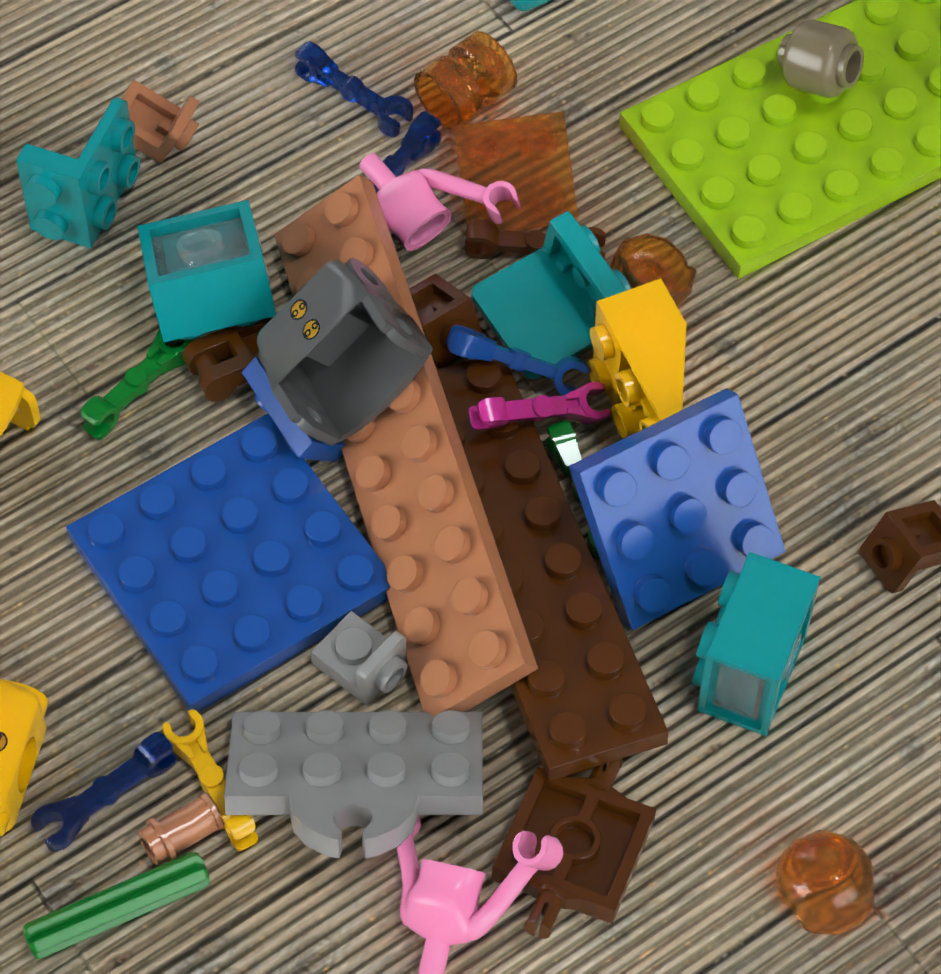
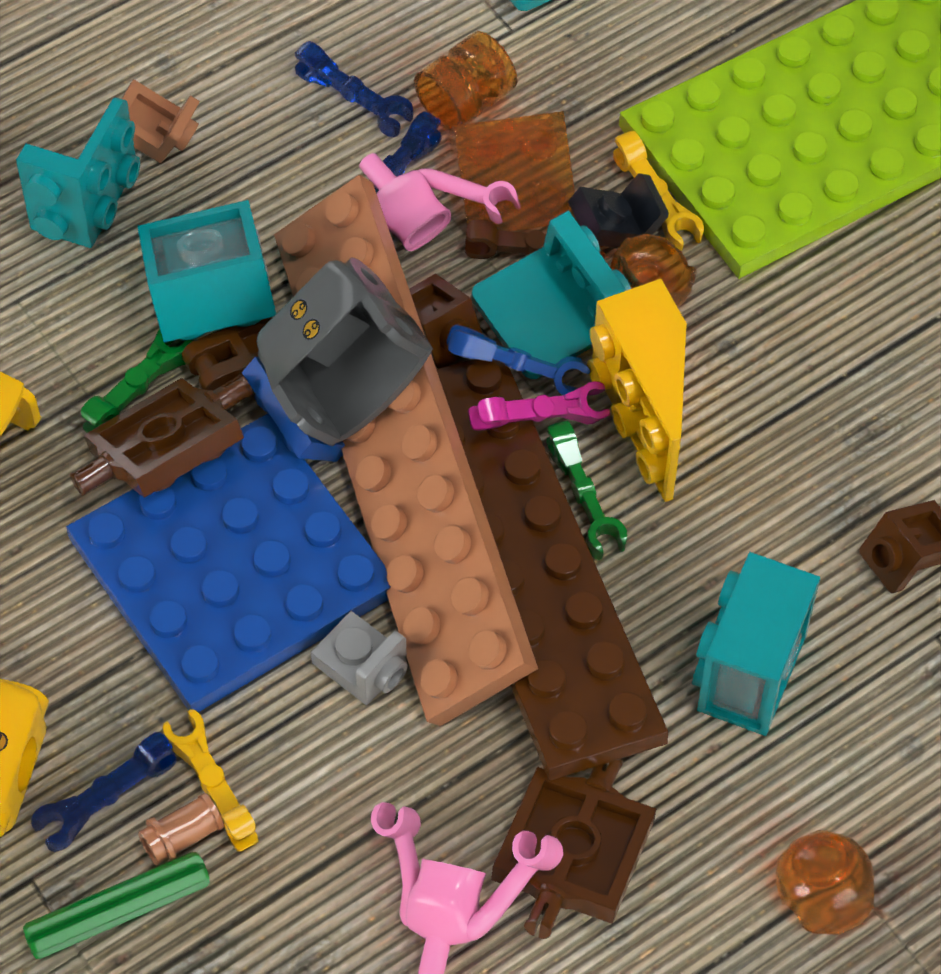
(163, 437): none -> reddish brown plate
(355, 772): light grey plate -> none
(620, 215): none -> black bracket
(633, 157): none -> yellow piece
(677, 507): blue plate -> none
(821, 58): dark tan head -> none

